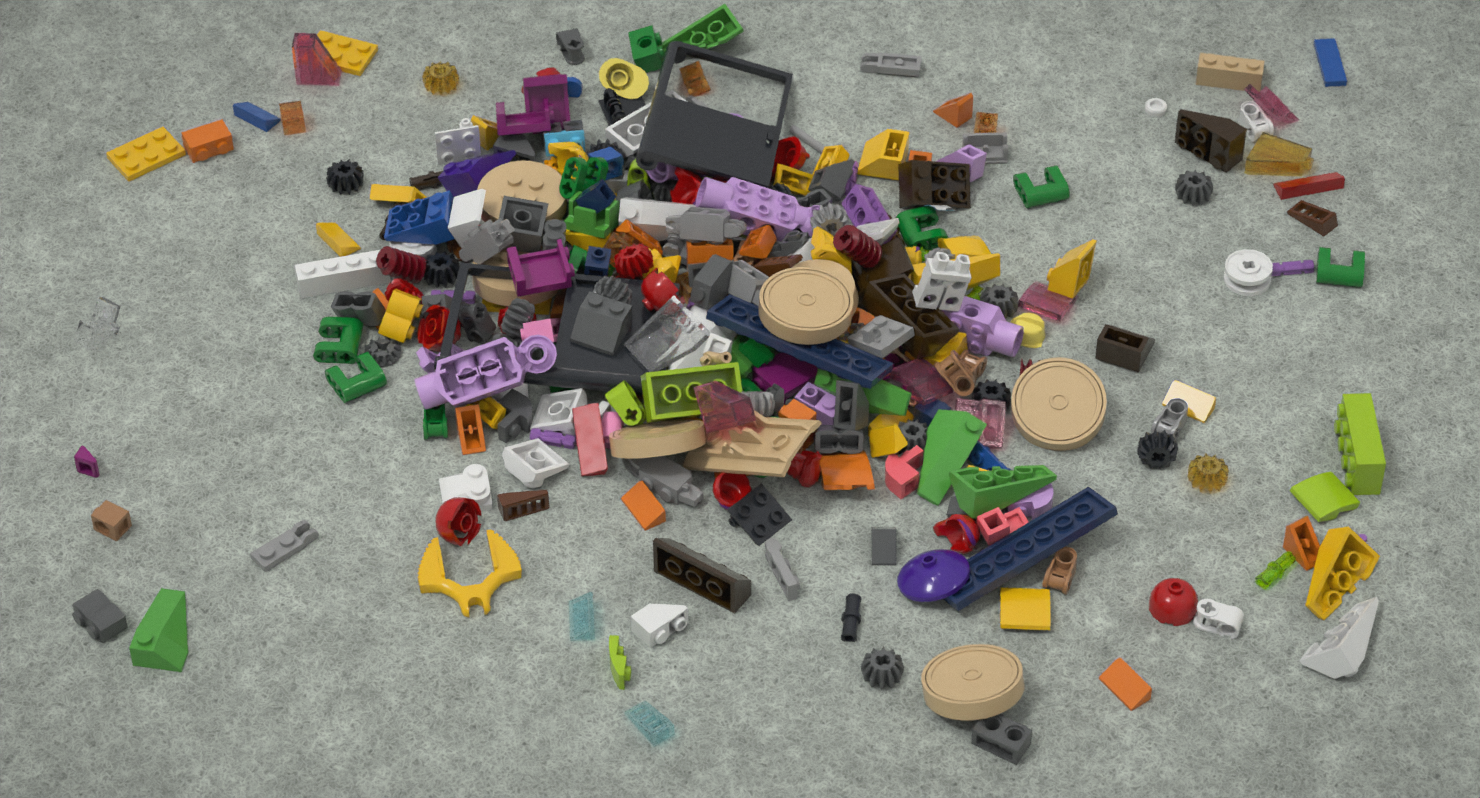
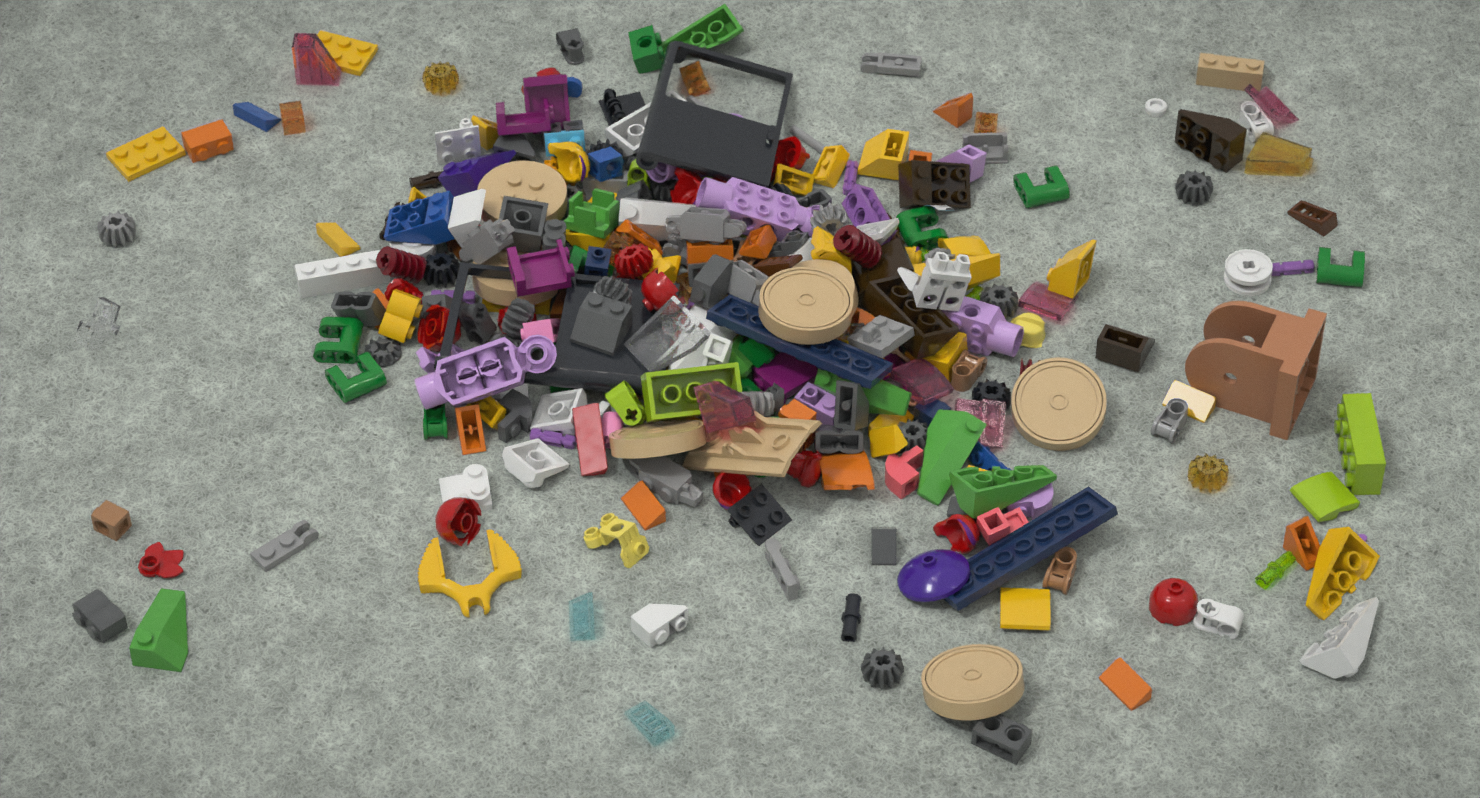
(86, 462): magenta slope -> none
(116, 229): none -> light grey gear
(163, 563): none -> red plate
(345, 176): black gear -> none
(390, 193): yellow slope -> none
(515, 505): reddish brown slope -> none
(582, 178): green connector -> none
(596, 197): dark blue brick -> none
(618, 662): lime slope -> none
(623, 77): light yellow piece -> none
(632, 543): none -> light yellow piece
(700, 574): dark brown slope -> none
(715, 358): tan arm -> none
(833, 179): dark grey slope -> none
(909, 277): none -> white slope
(956, 372): medium nougat piece -> none
(1157, 449): black gear -> none
(1270, 372): none -> nougat piece
(1309, 185): red slope -> none
(1330, 62): blue tile -> none

